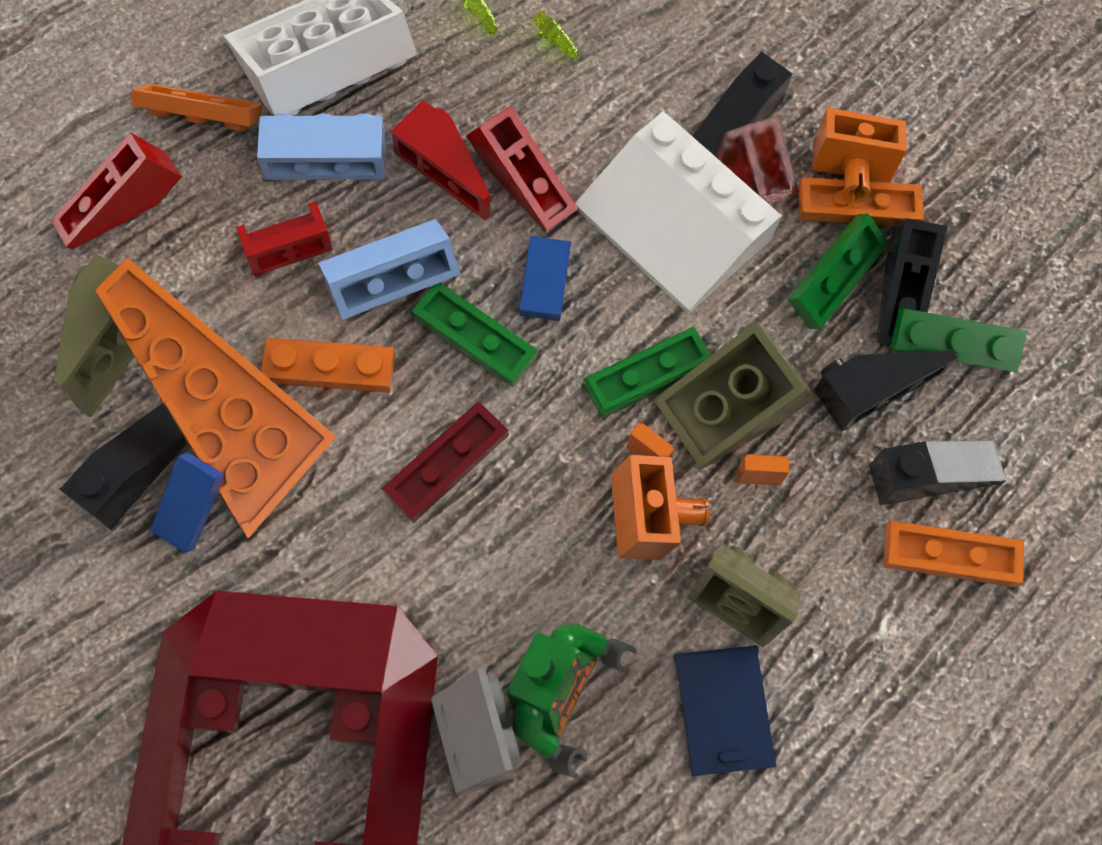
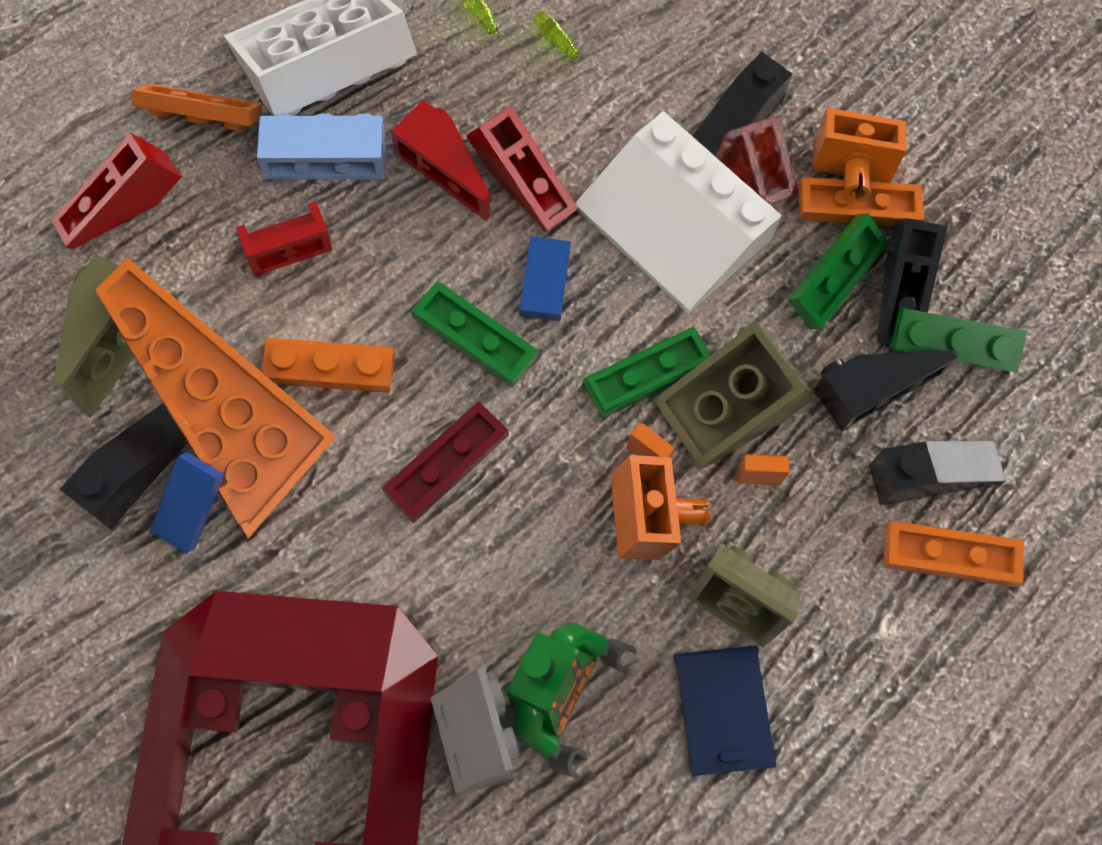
(389, 268): light blue brick -> none

